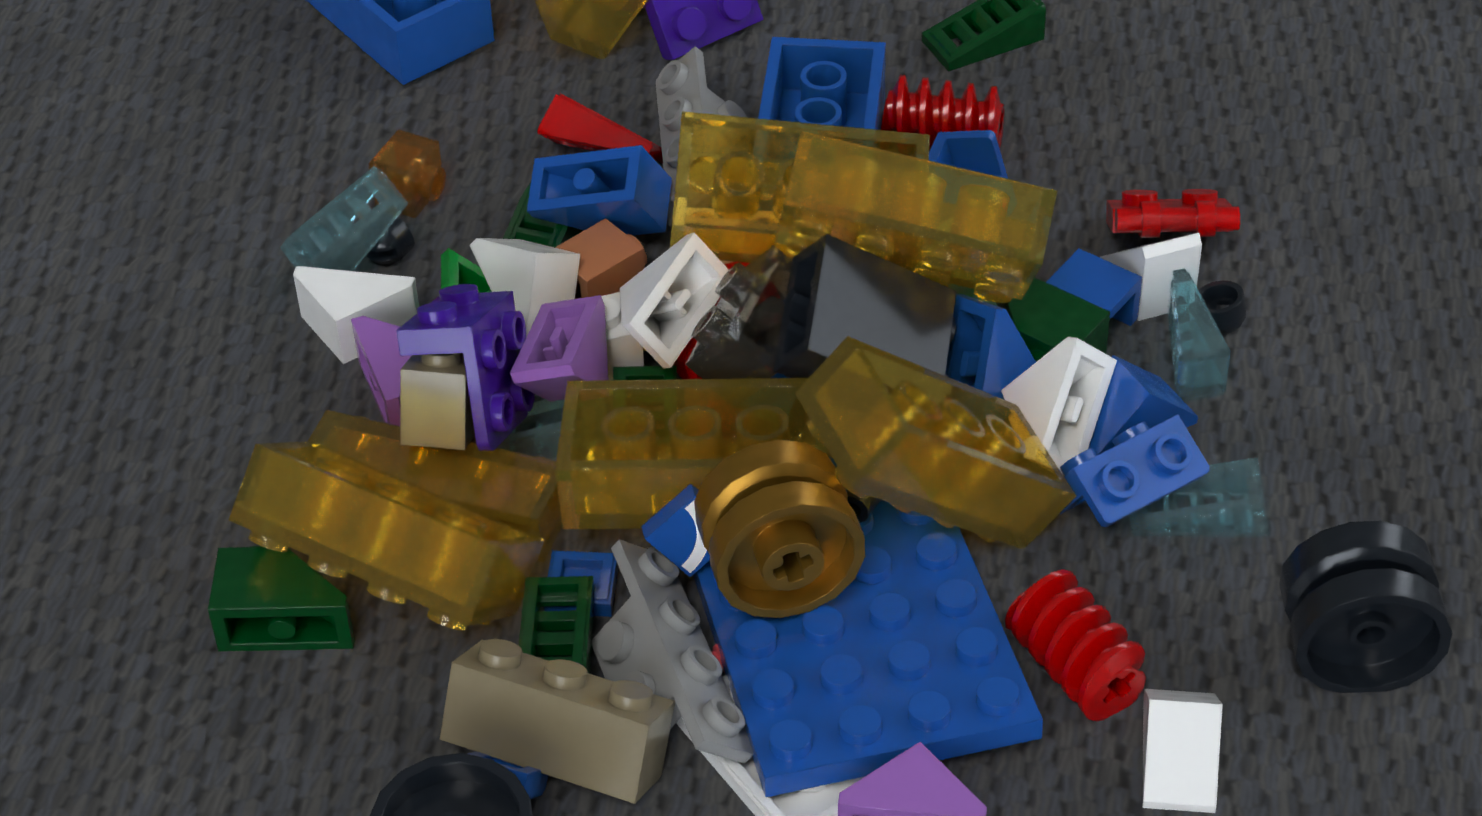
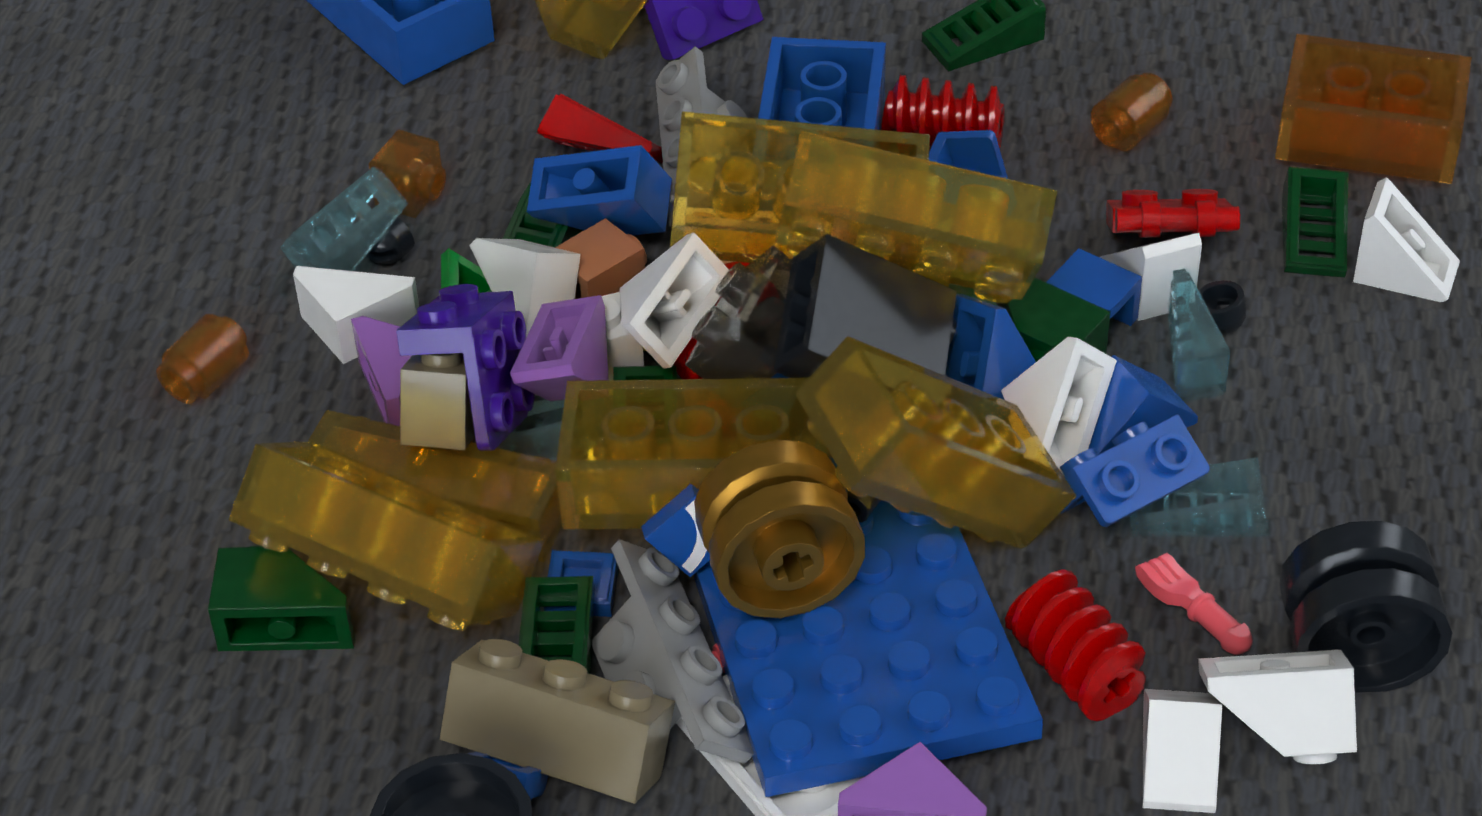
(203, 358): none -> clear orange brick
(1131, 111): none -> clear orange brick
(1175, 587): none -> coral piece
(1290, 699): none -> white slope
(1318, 188): none -> dark green slope
(1374, 108): none -> clear orange brick
(1402, 250): none -> white slope

